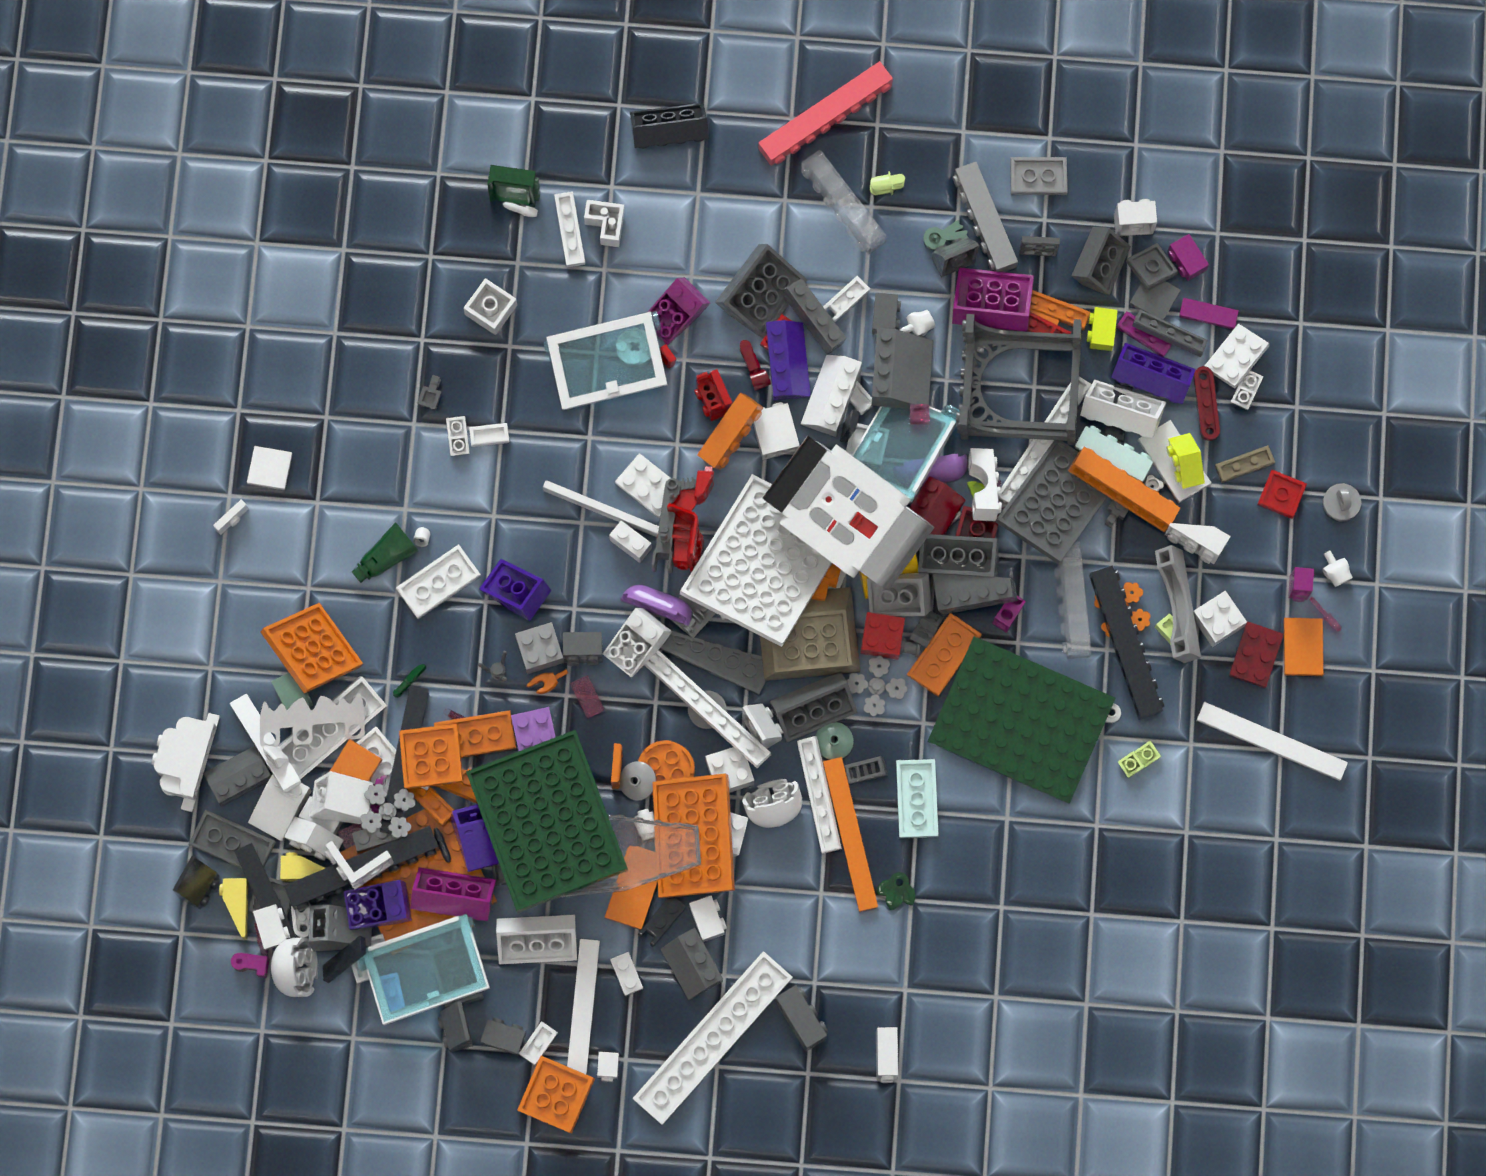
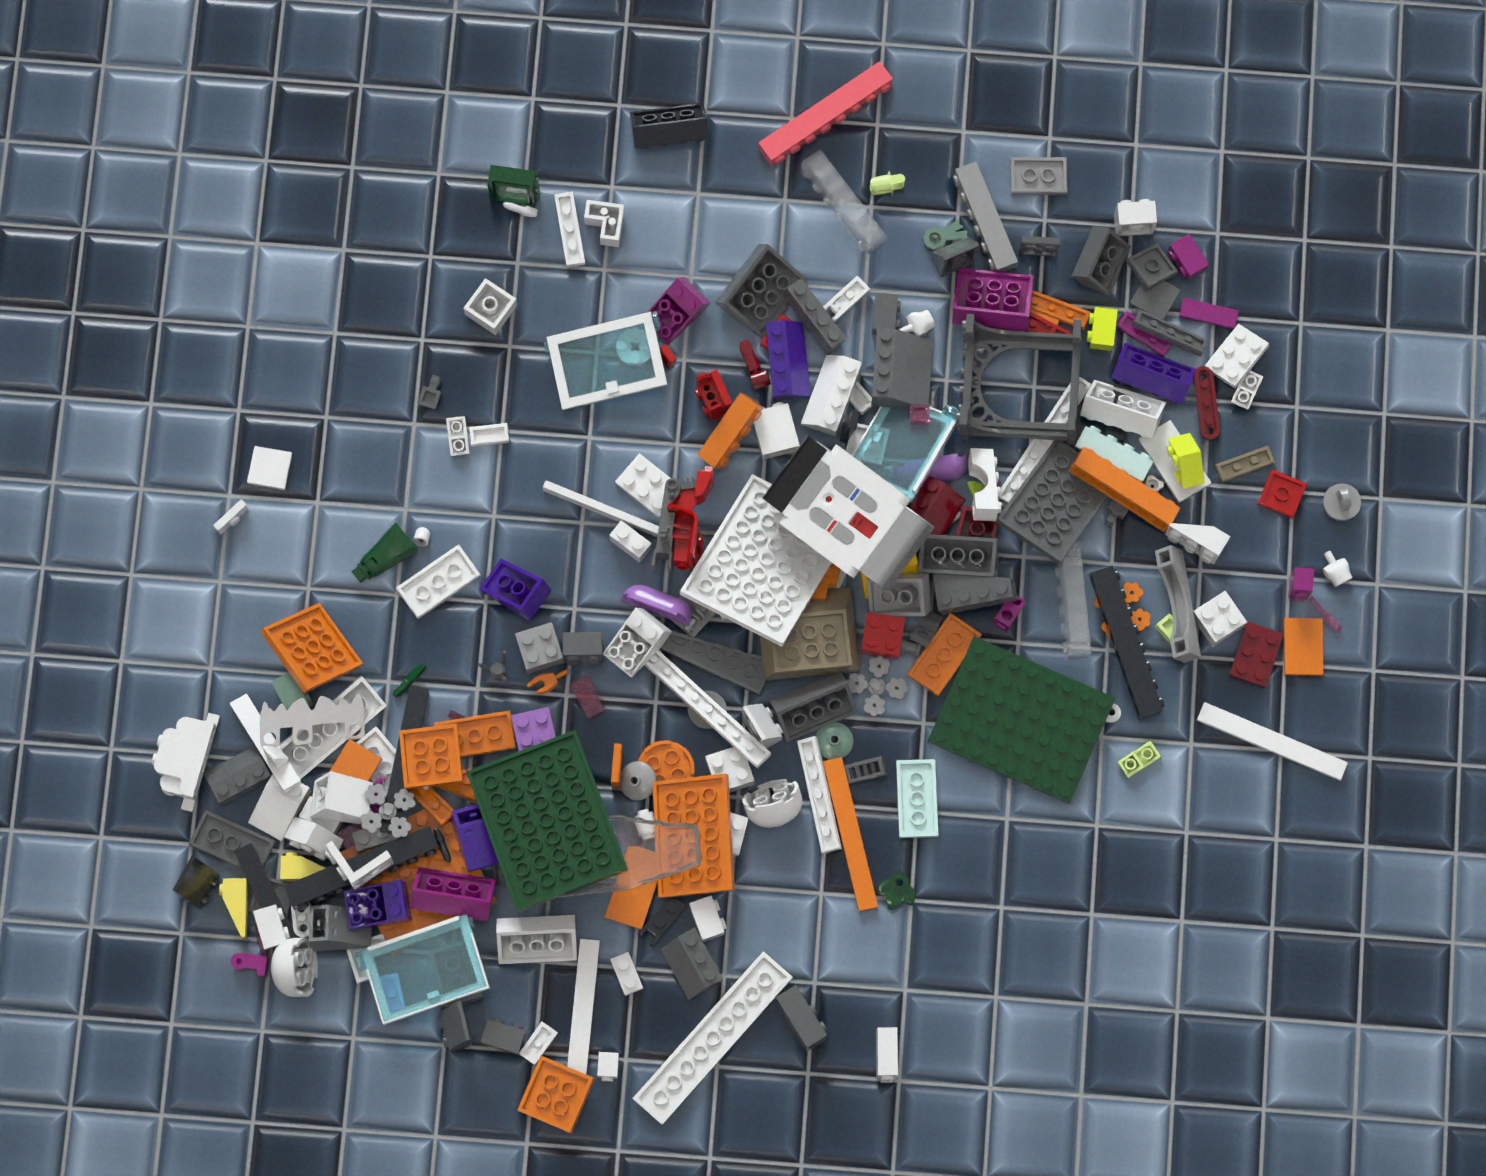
(344, 959): black tile -> none

